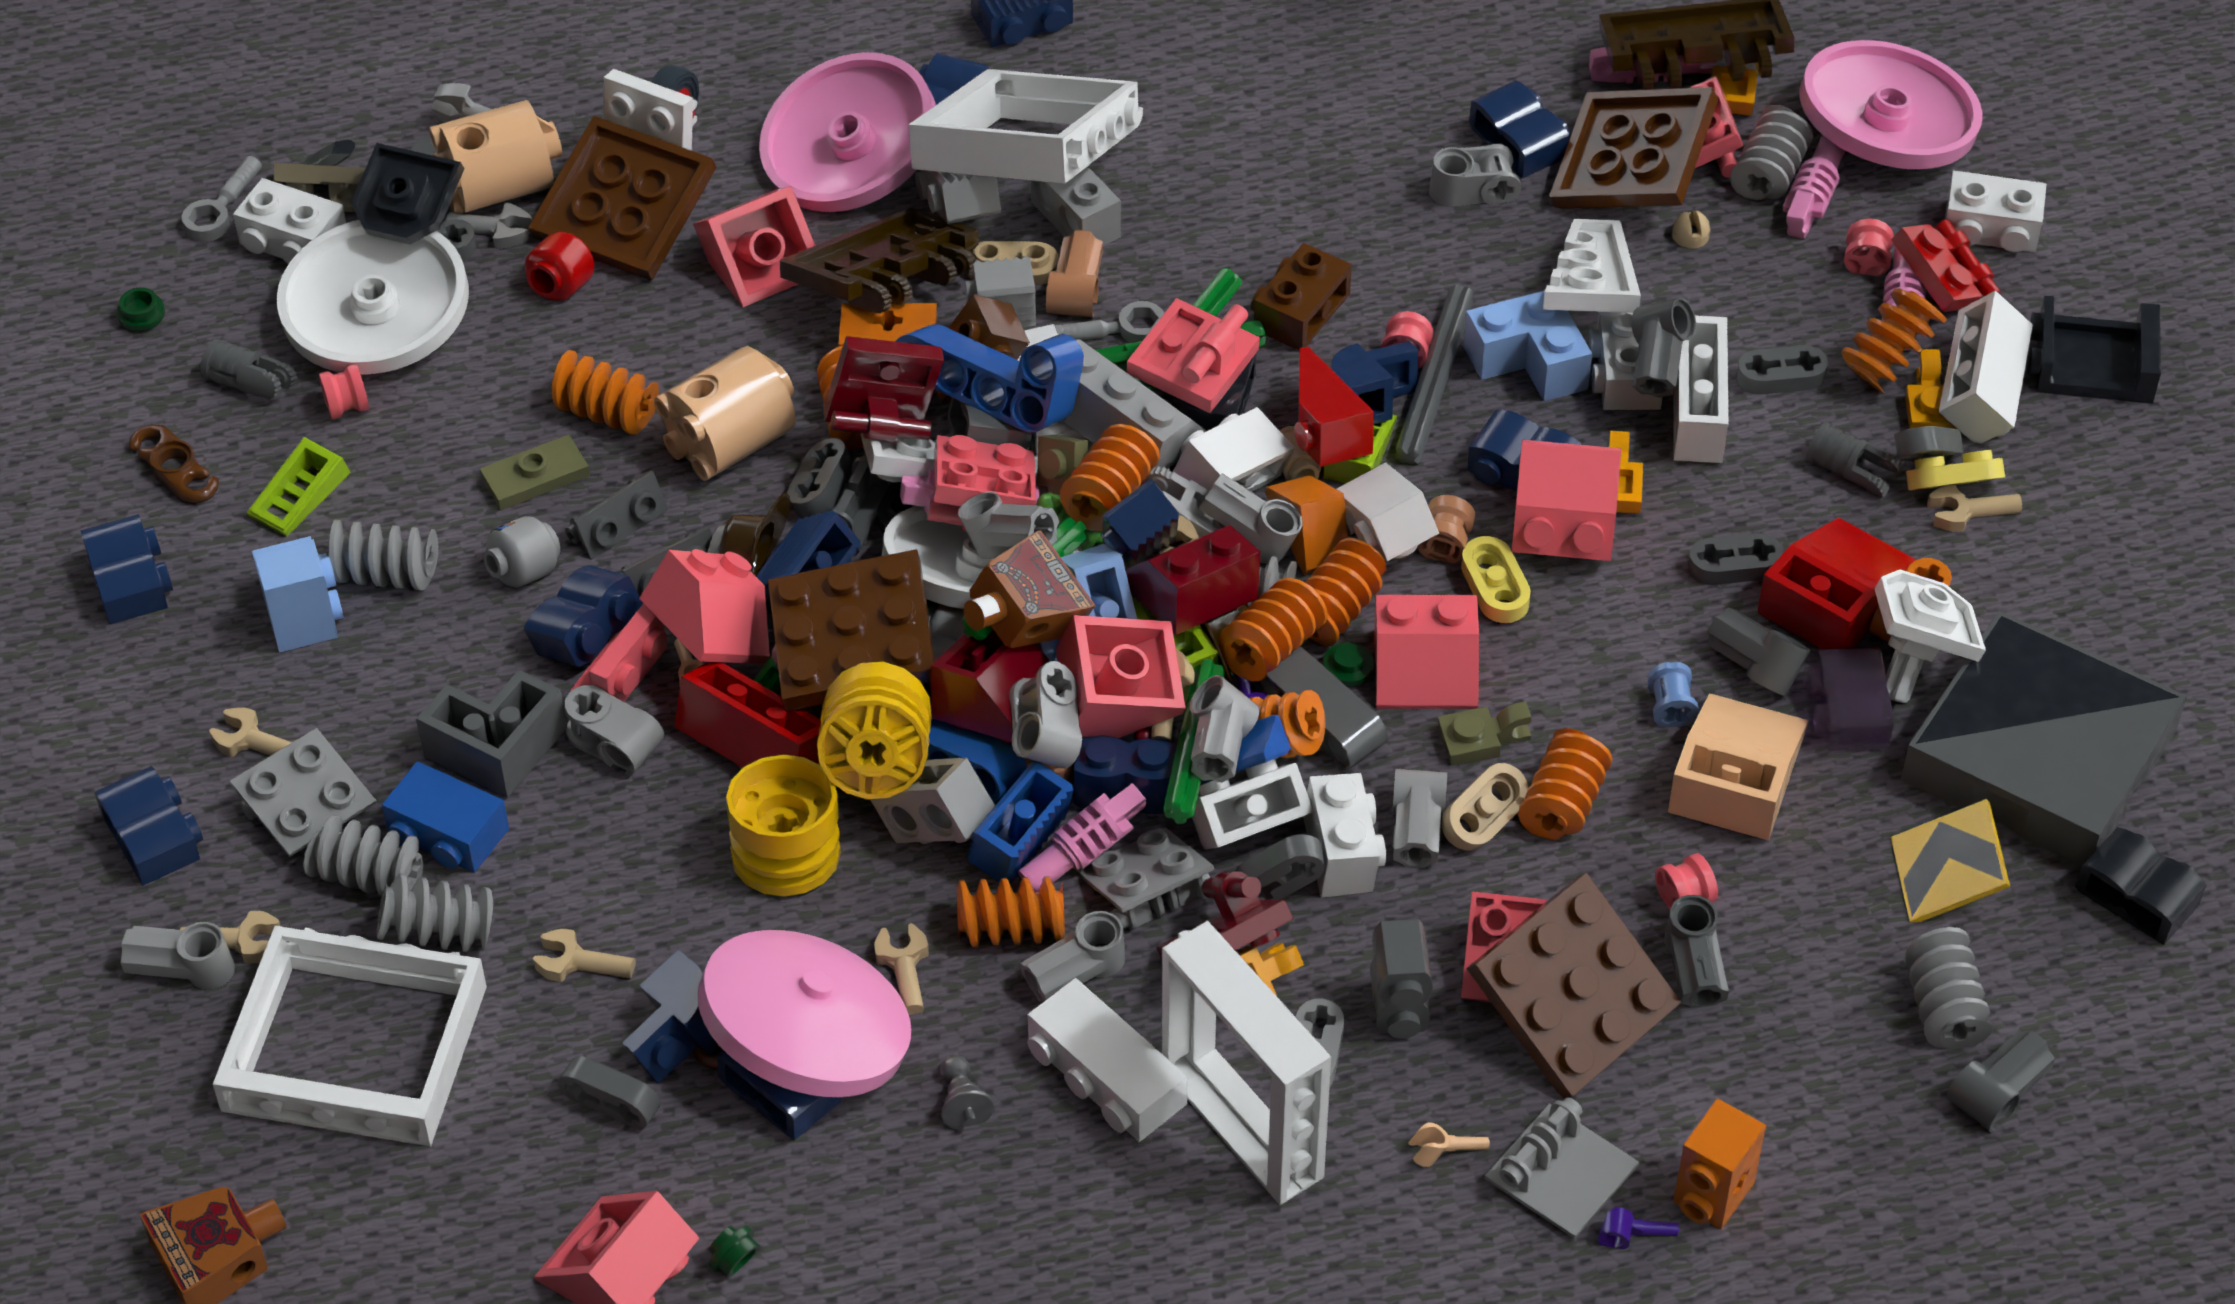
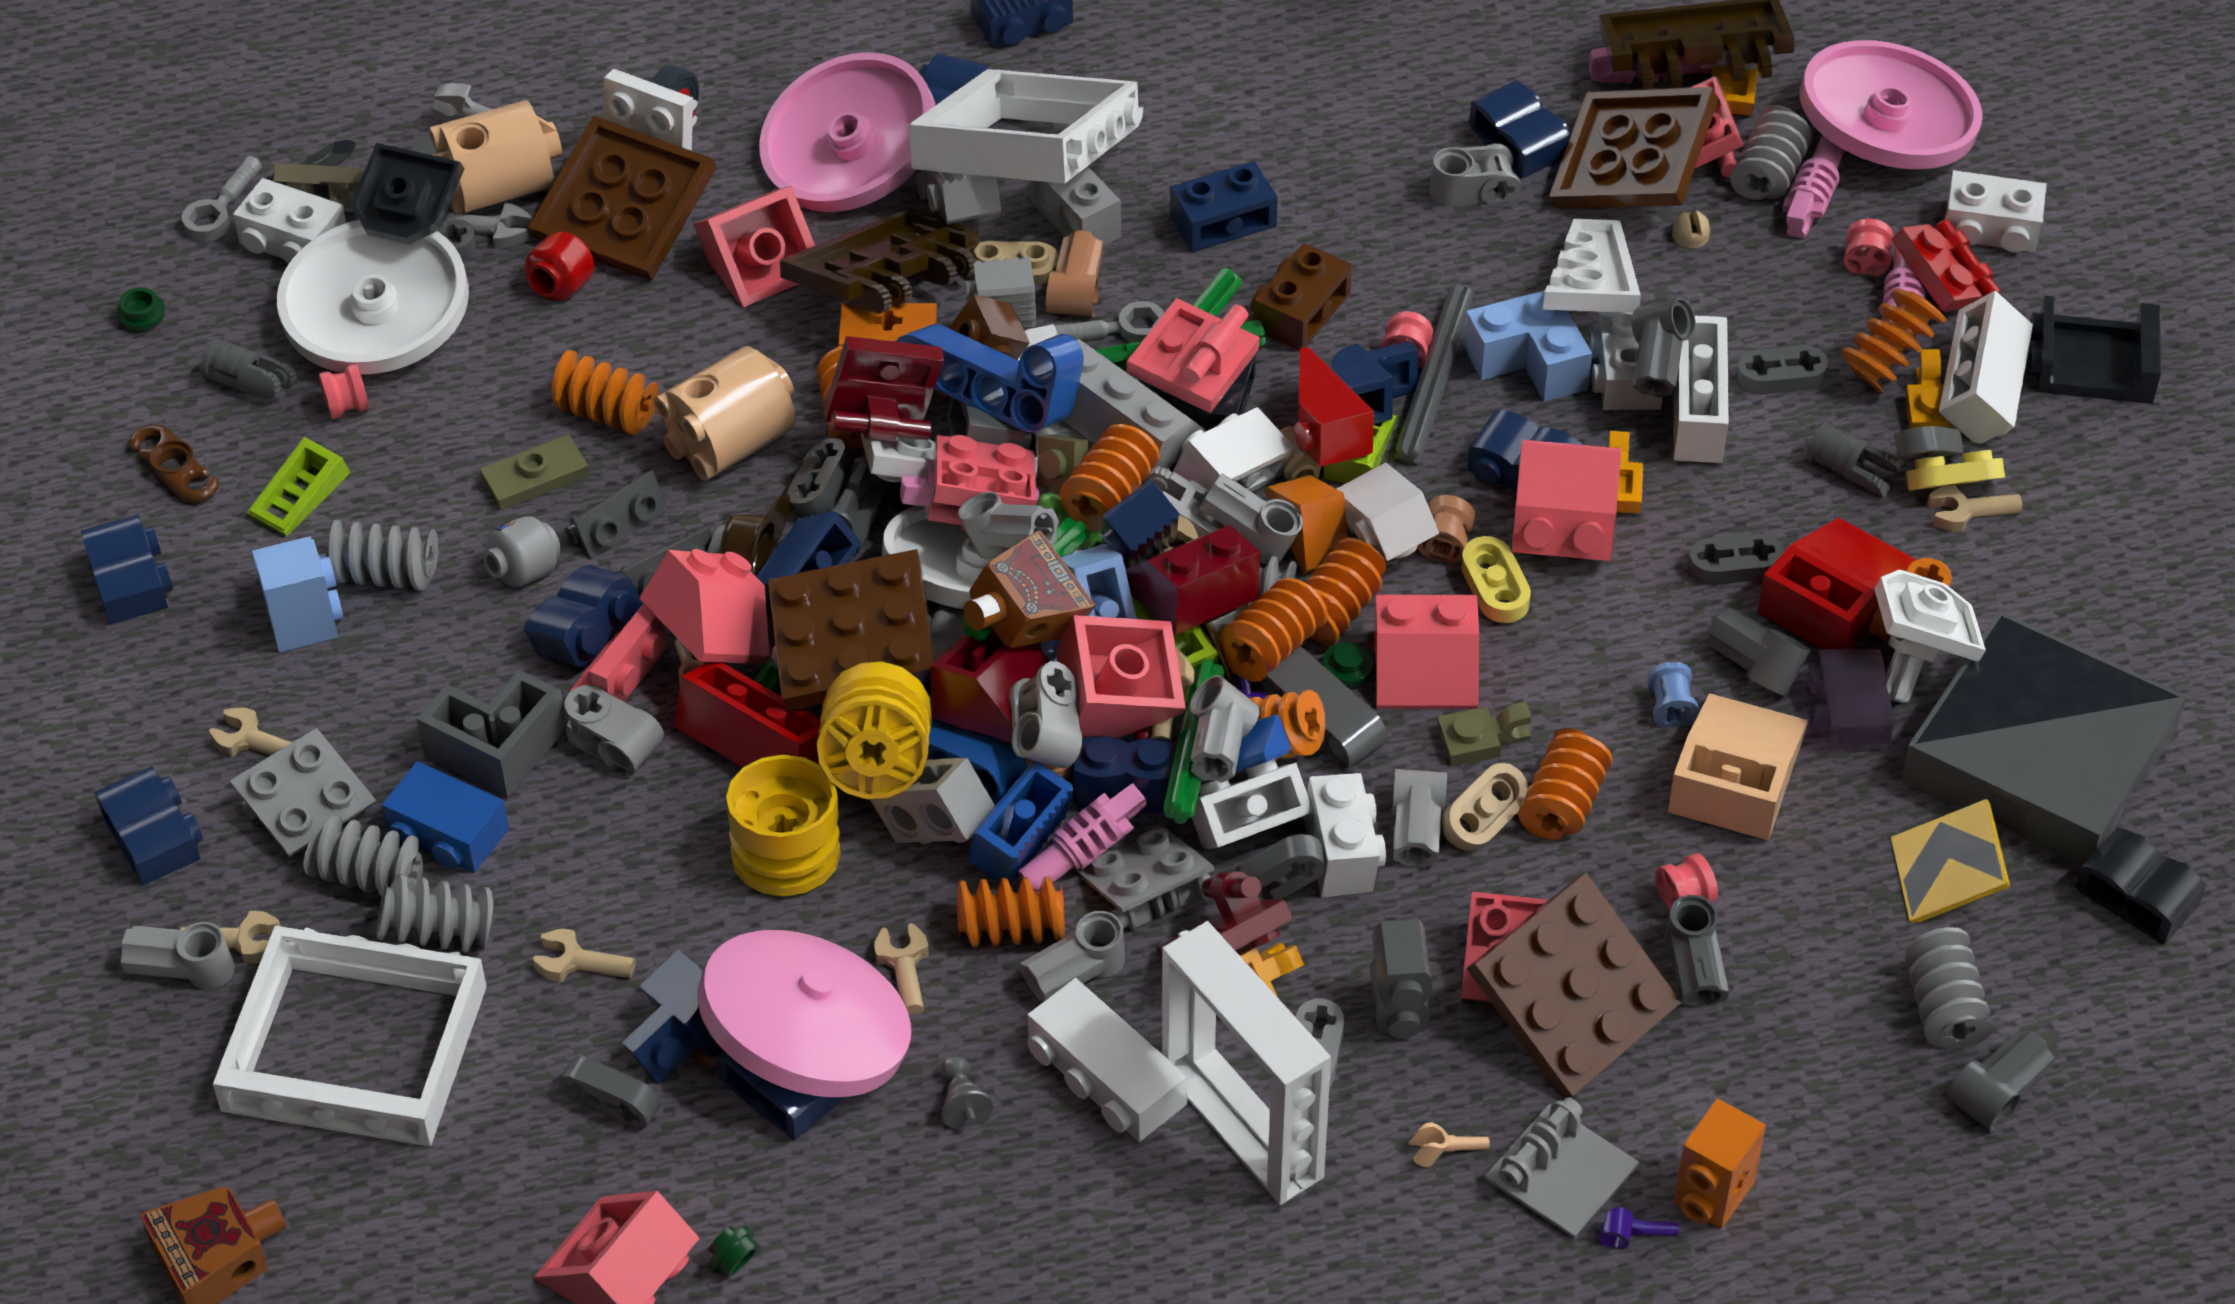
(1223, 206): none -> dark blue brick

